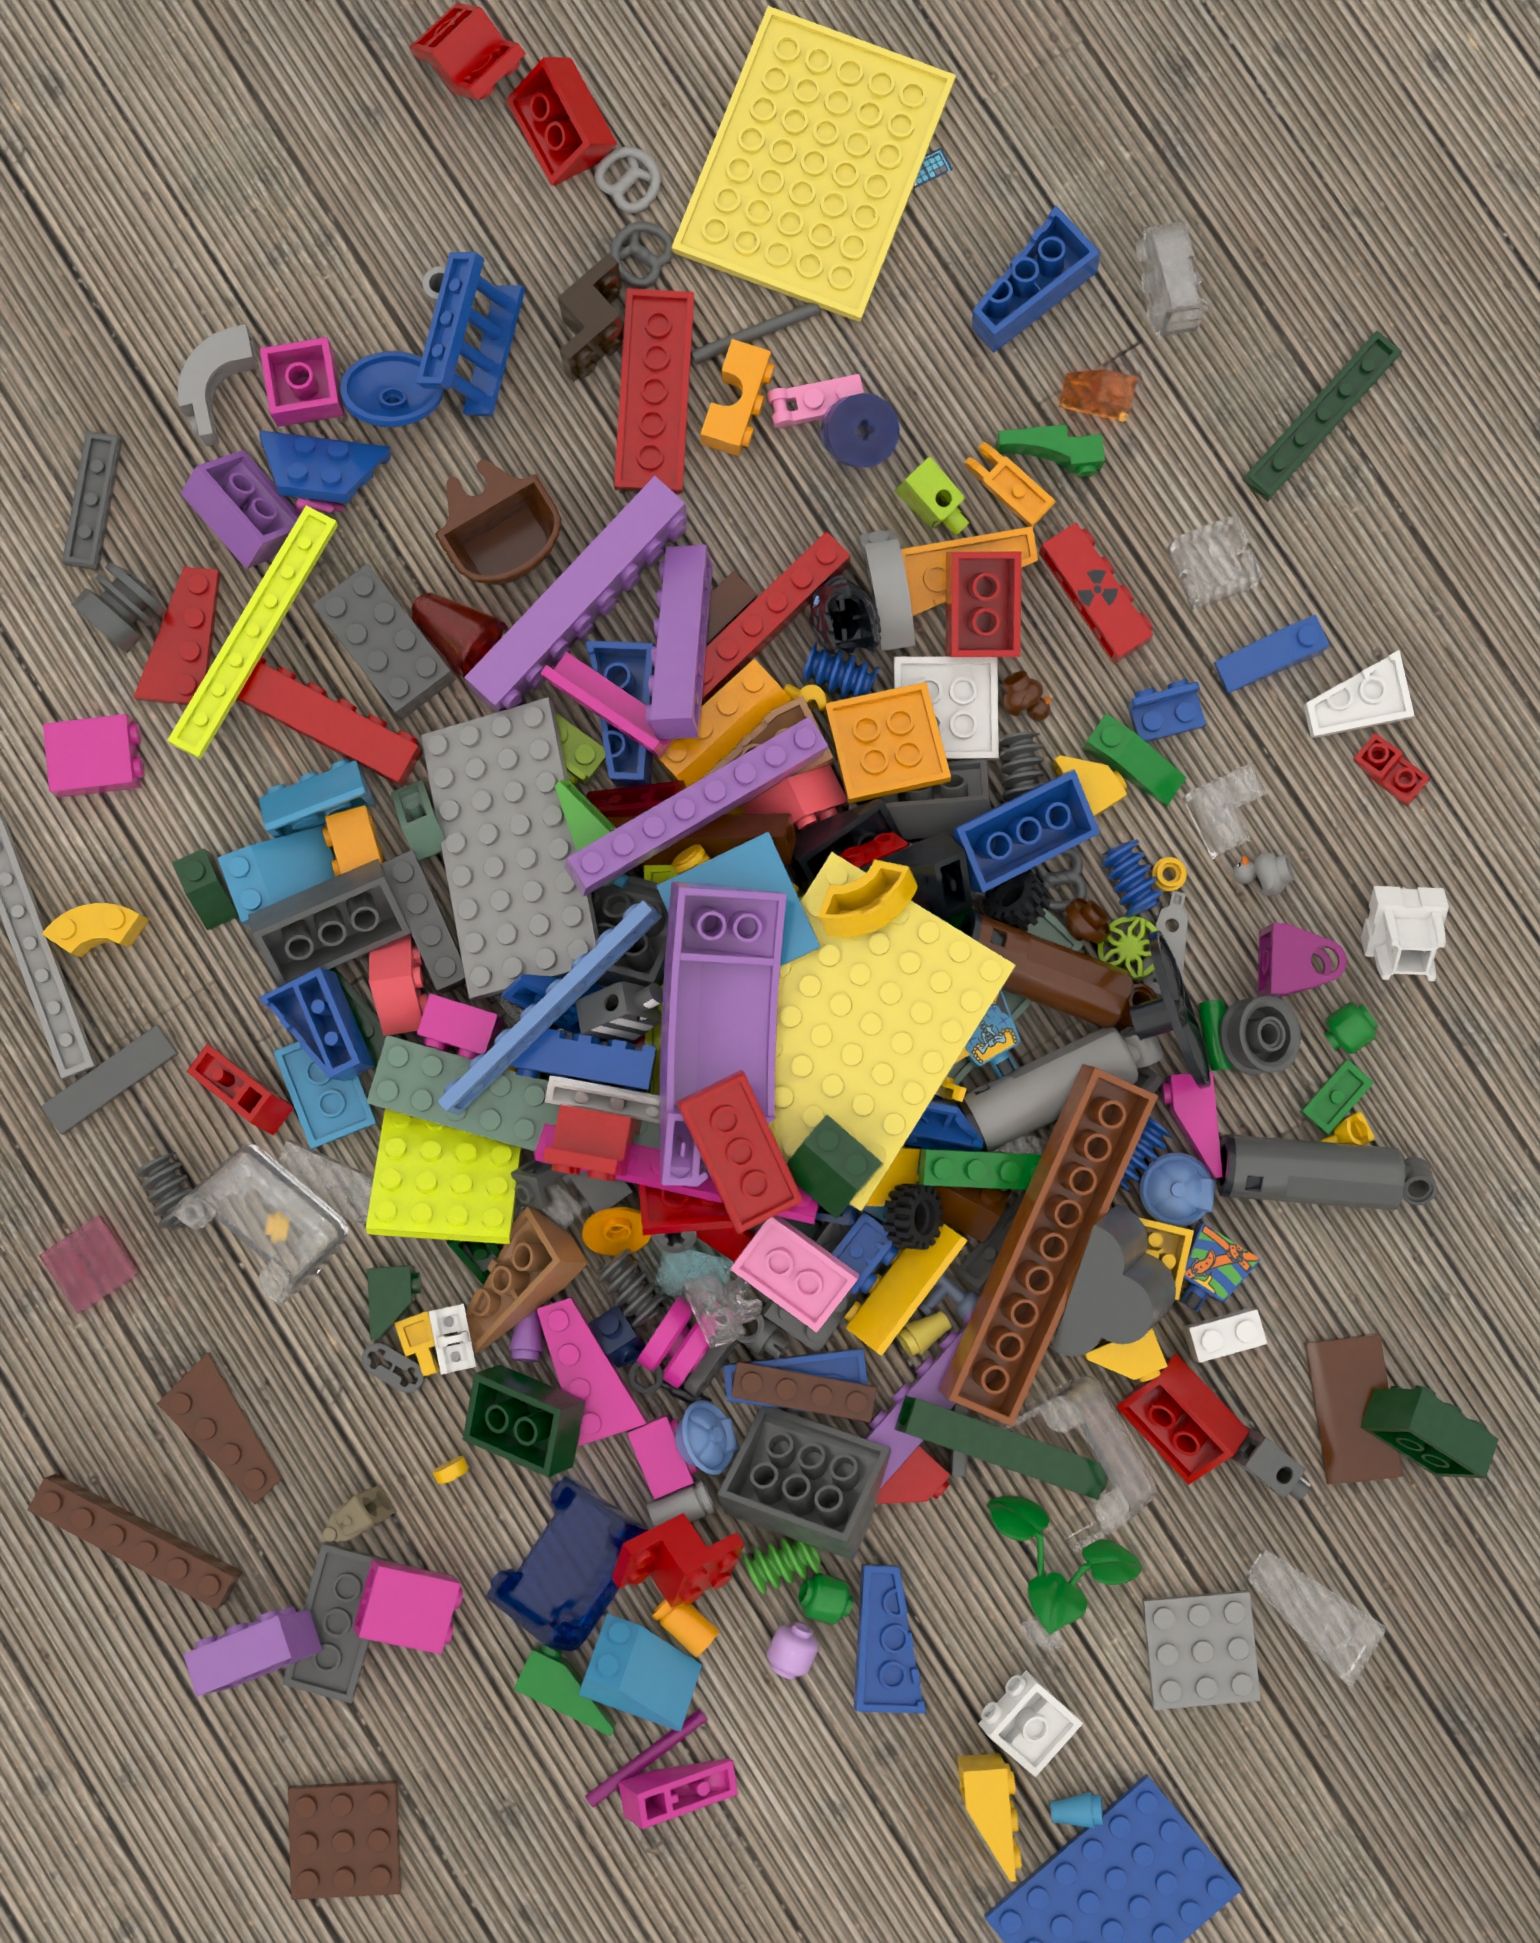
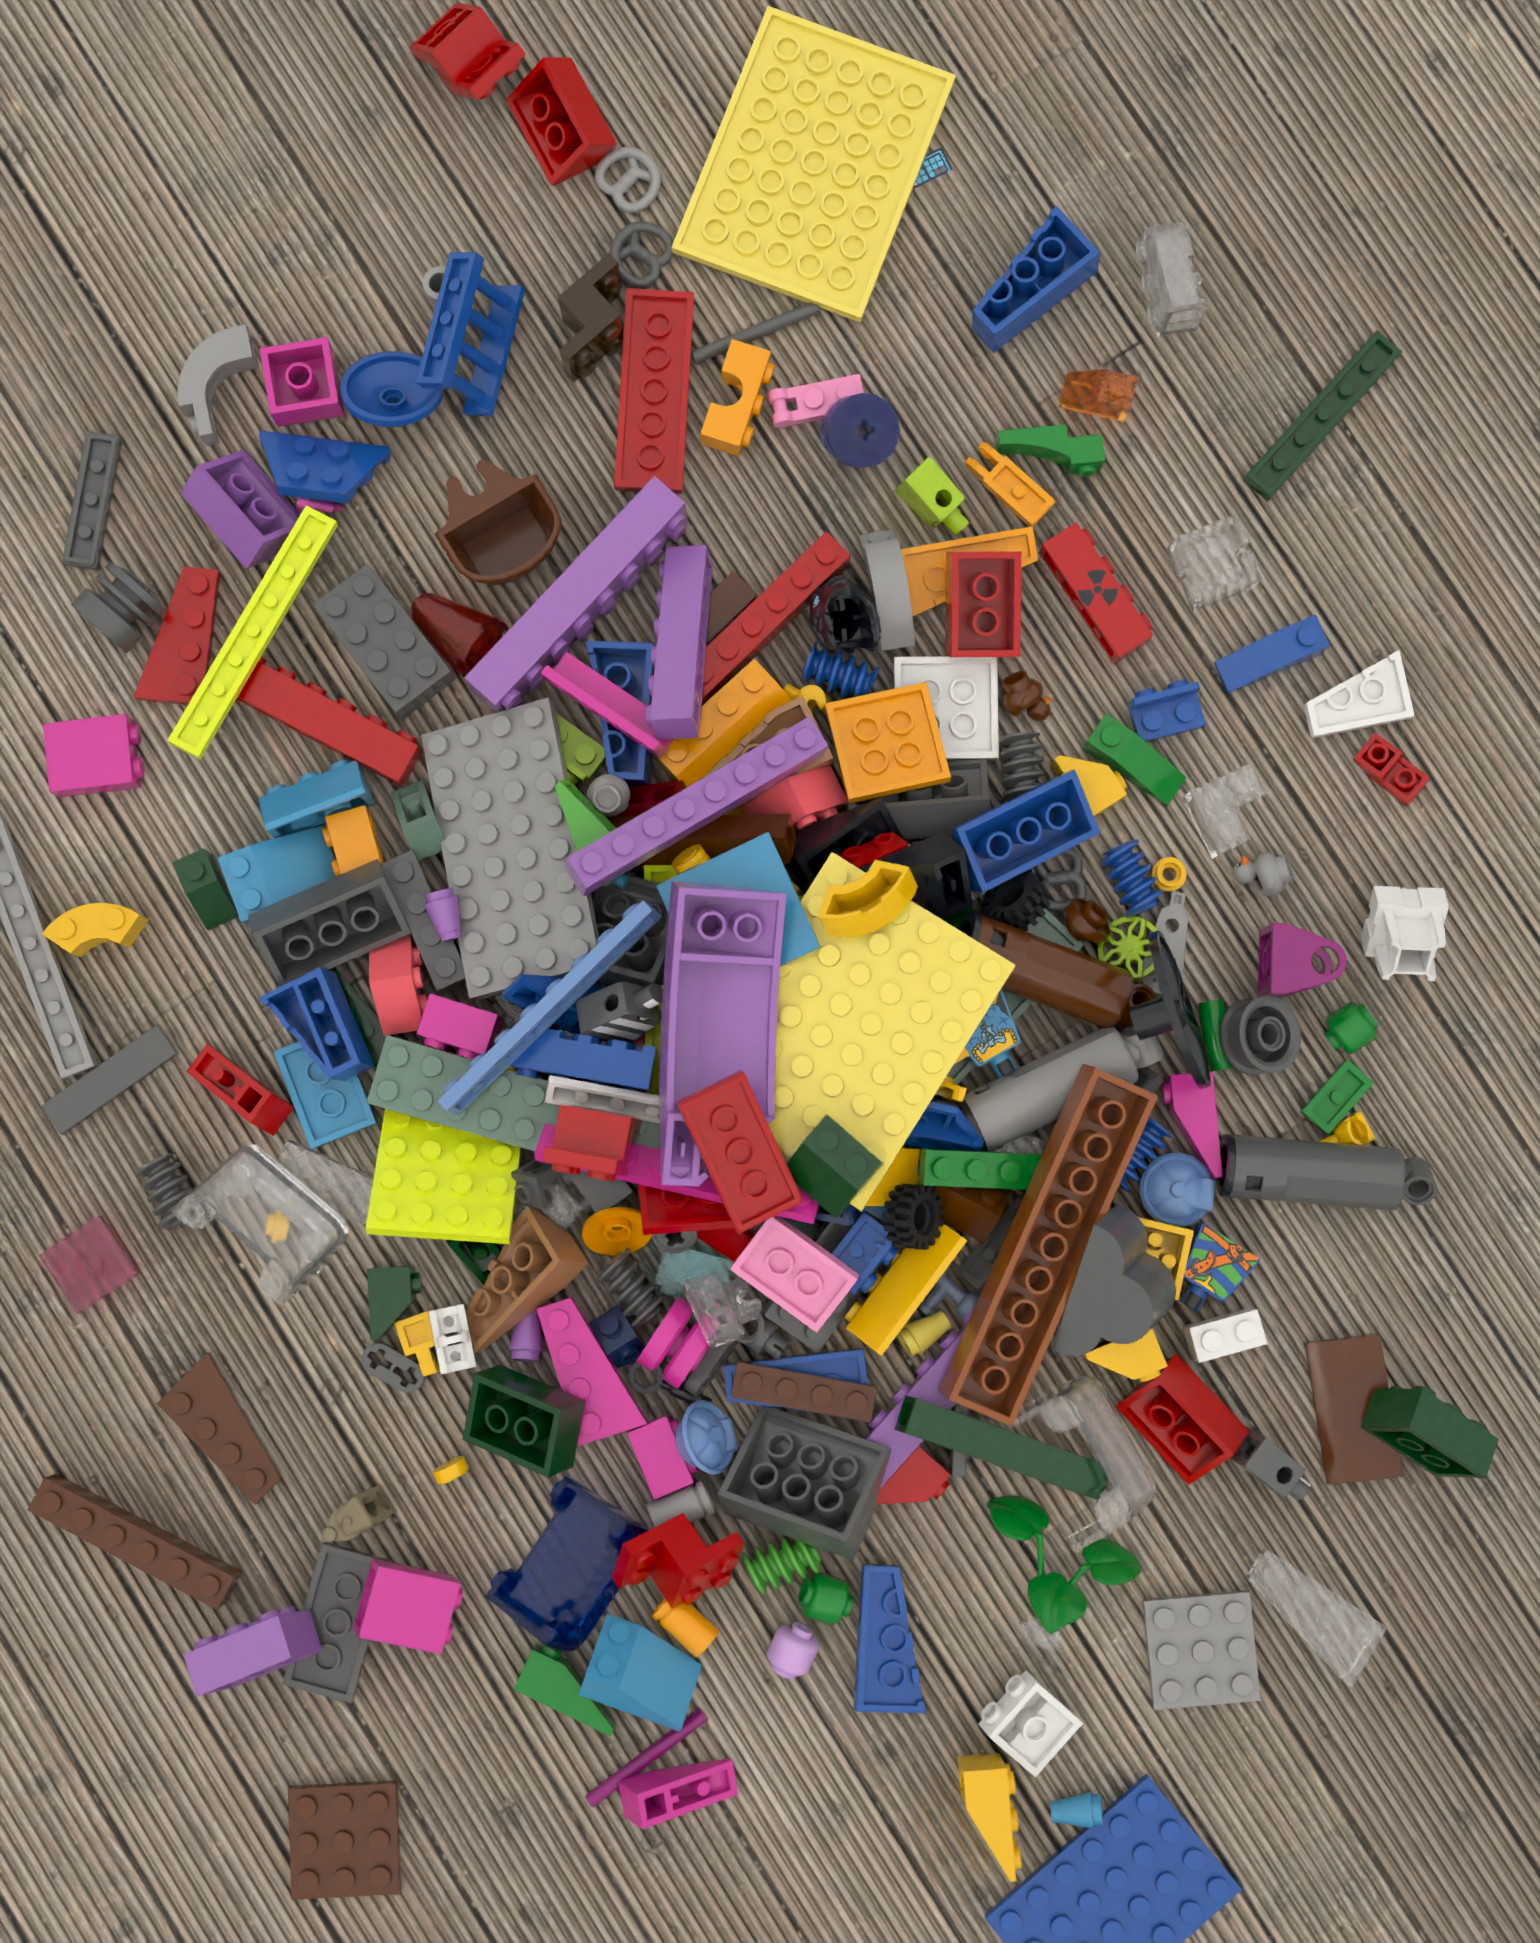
(444, 913): none -> medium lavender cone
(609, 794): none -> light grey animal

